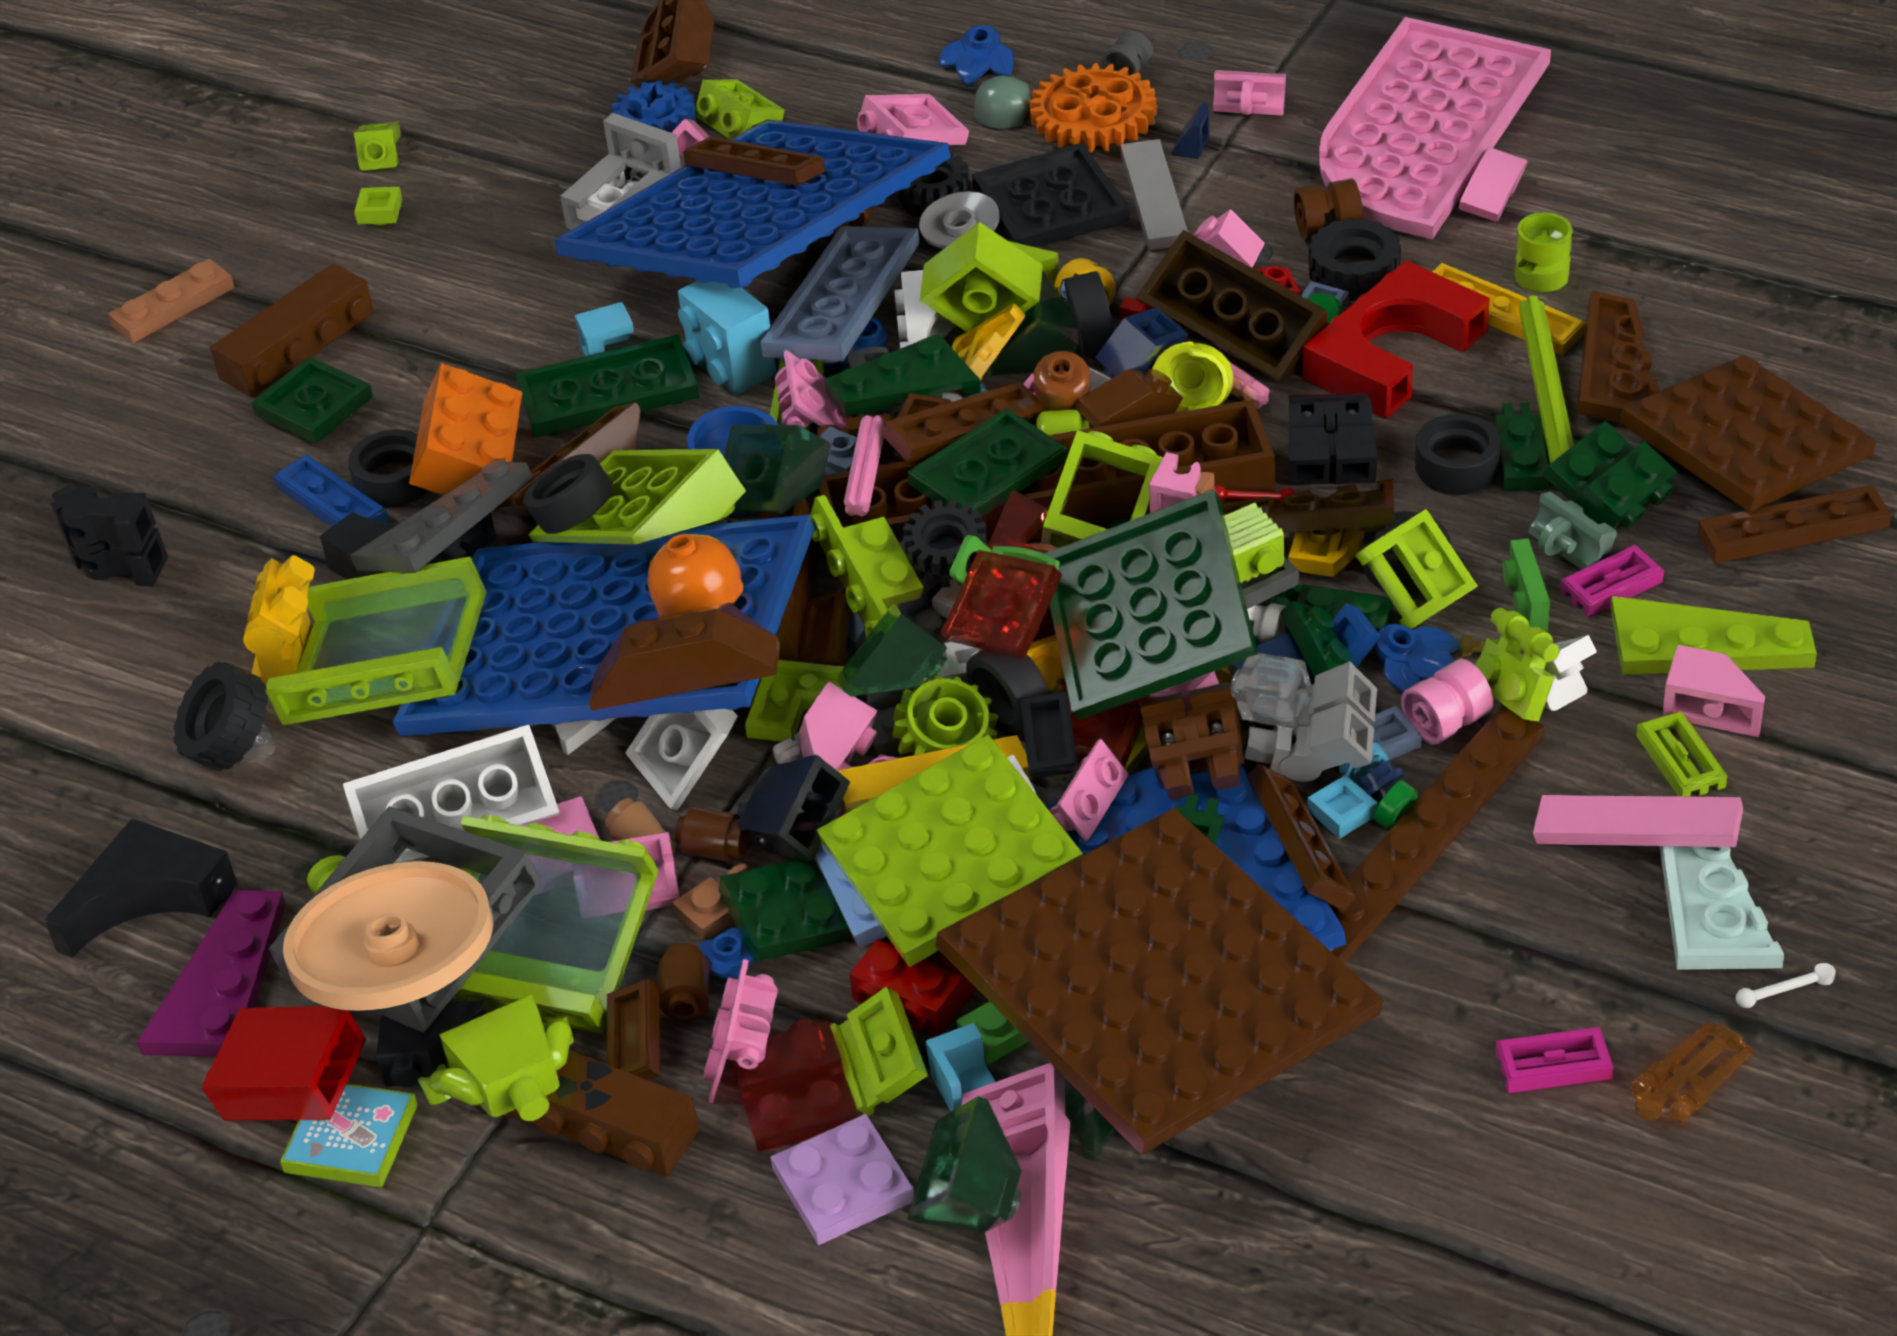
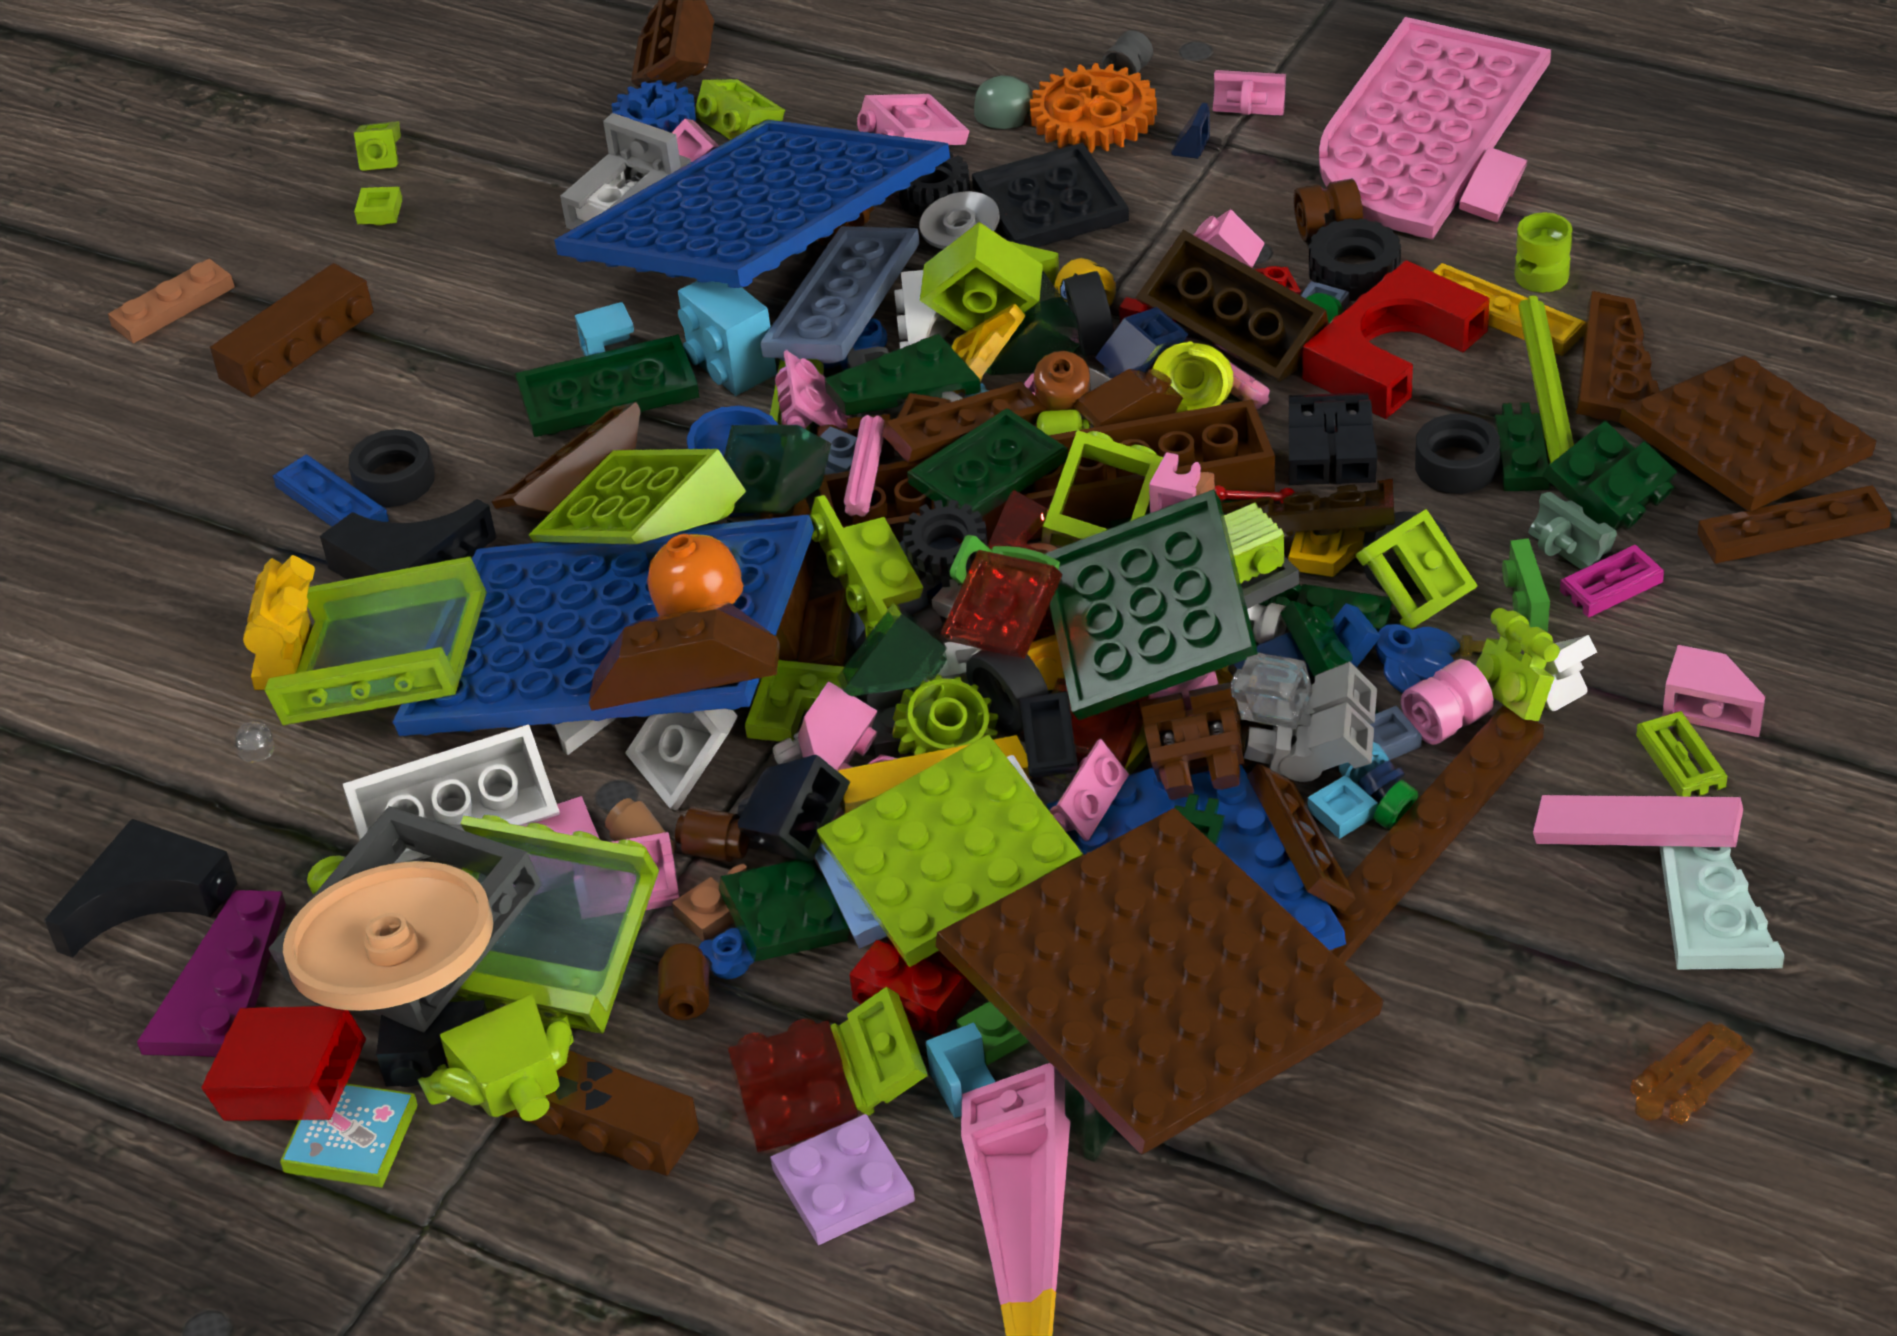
(110, 534): black hips -> none
(220, 716): black tyre -> none
(312, 399): dark green plate -> none
(442, 522): dark grey wing -> none
(463, 429): orange brick -> none
(568, 493): black tyre -> none
(634, 1029): reddish brown tile -> none
(744, 1027): bright pink hinge -> none
(754, 160): reddish brown tile -> none
(967, 1172): clear green slope -> none
(976, 54): blue plate -> none
(1153, 193): light grey tile -> none
(1556, 1066): dark pink tile -> none
(1652, 630): lime wing -> none
(1823, 975): white hinge -> none

